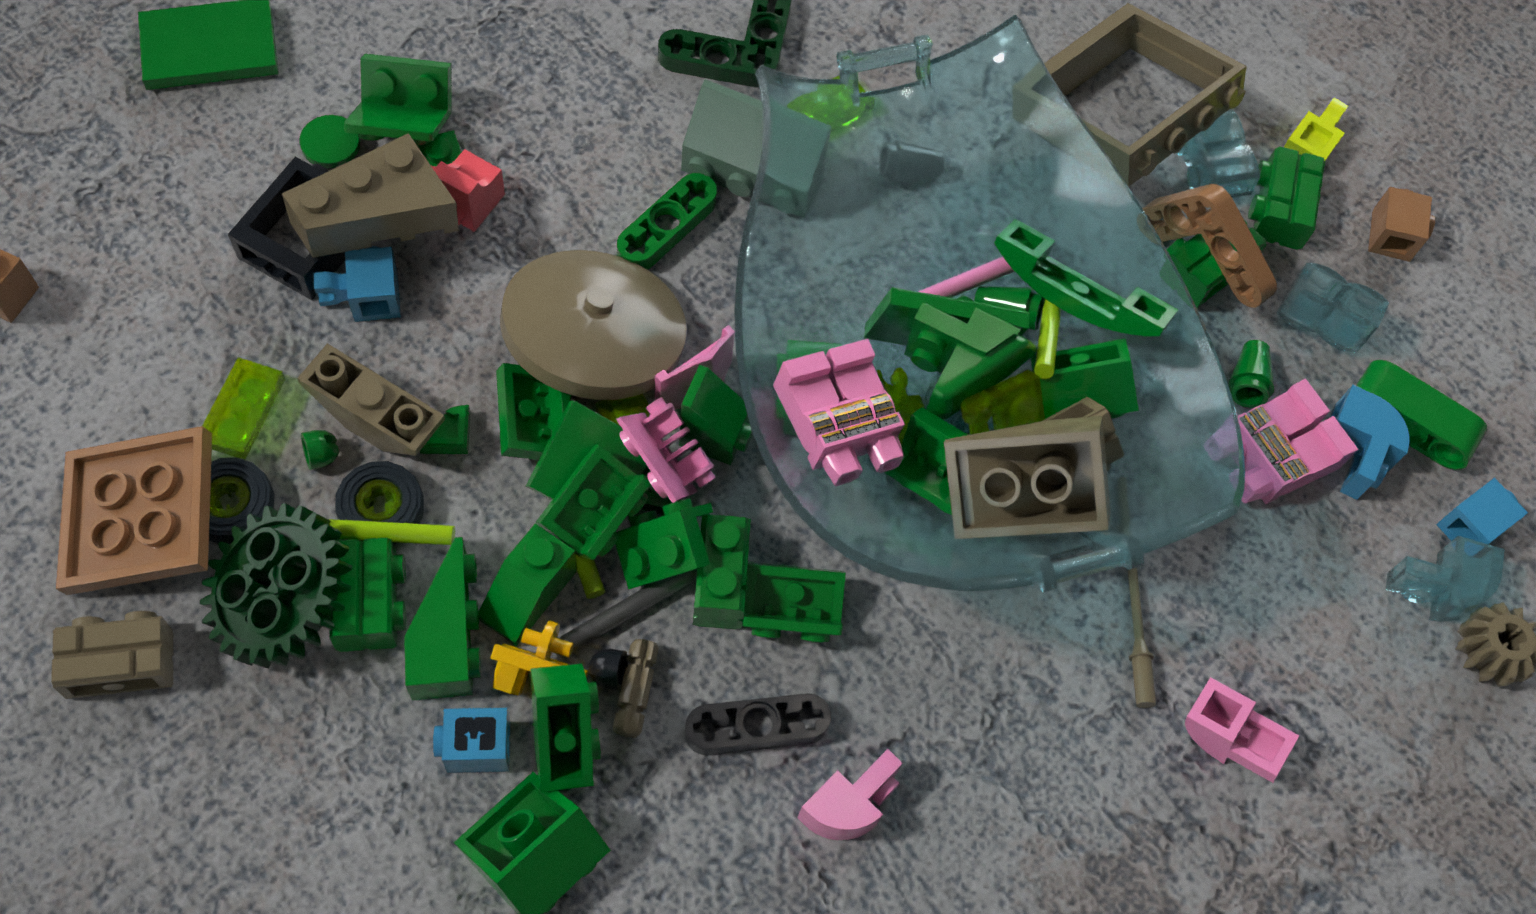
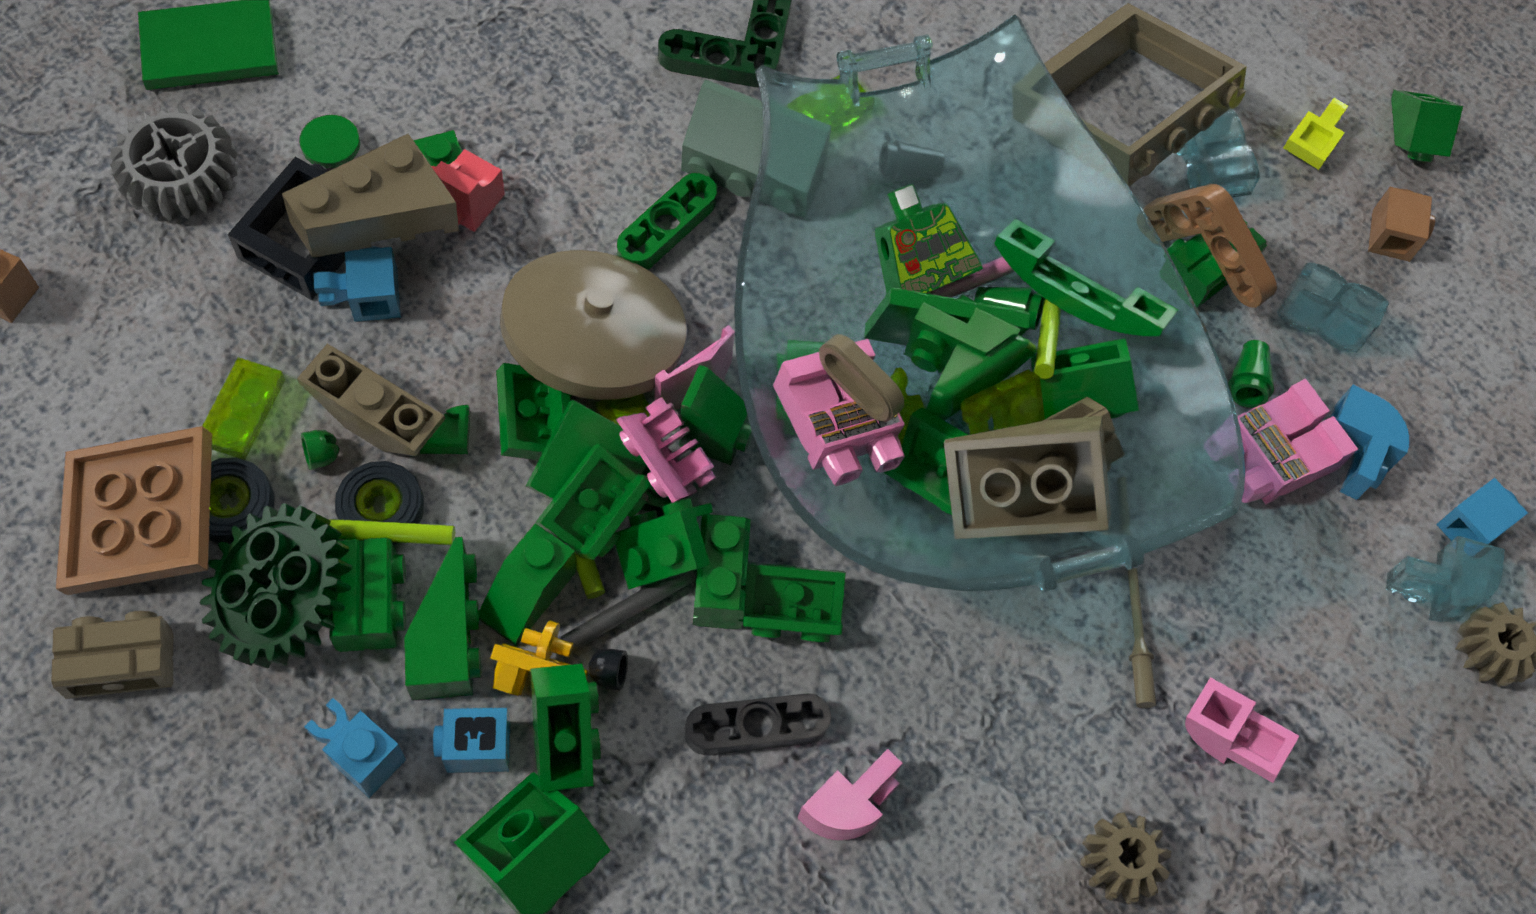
(159, 185): none -> light grey gear
(358, 748): none -> dark azure brick
(401, 98): green bracket -> none
(635, 688): dark tan axle -> none
(861, 378): none -> dark tan tile
(922, 245): none -> torso
(1140, 873): none -> dark tan gear
(1287, 197): green brick -> none
(1424, 124): none -> green slope
(1434, 421): green beam -> none

